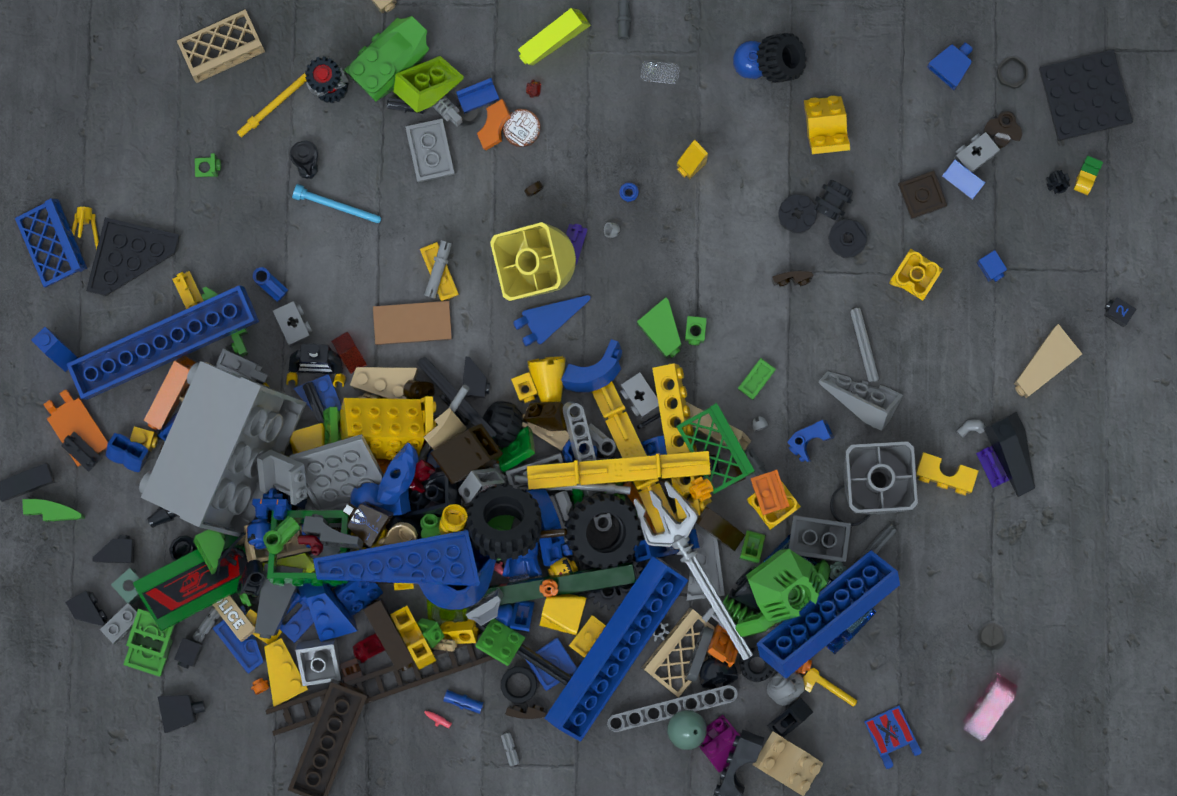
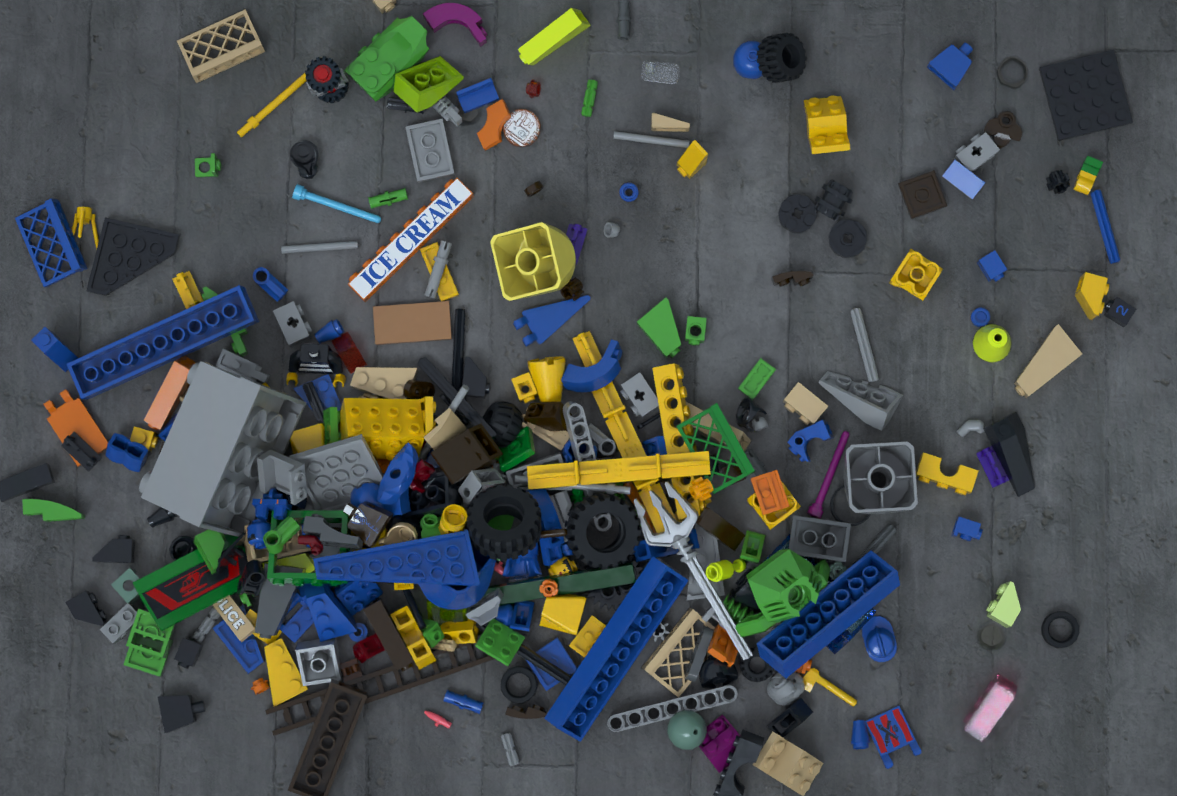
(319, 247): none -> light grey bar
(330, 331): none -> blue cone
(363, 628): none -> blue plate
(388, 198): none -> bright green pin
(410, 240): none -> brick
(414, 608): none -> black bar
(456, 13): none -> magenta arch
(458, 348): none -> black axle
(572, 289): none -> dark brown gear
(587, 349): none -> yellow hinge
(589, 98): none -> bright green axle
(651, 139): none -> light grey bar
(665, 123): none -> tan slope
(724, 569): none -> neon yellow piece
(746, 404): none -> black piece
(804, 404): none -> tan brick
(816, 508): none -> magenta piece
(859, 735): none -> blue cone
(879, 639): none -> blue piece
(967, 529): none -> blue brick
(980, 317): none -> blue tile
(987, 347): none -> neon yellow cone
(1006, 606): none -> yellowish green slope
(1045, 629): none -> black tyre
(1090, 293): none -> yellow slope
(1105, 226): none -> blue axle

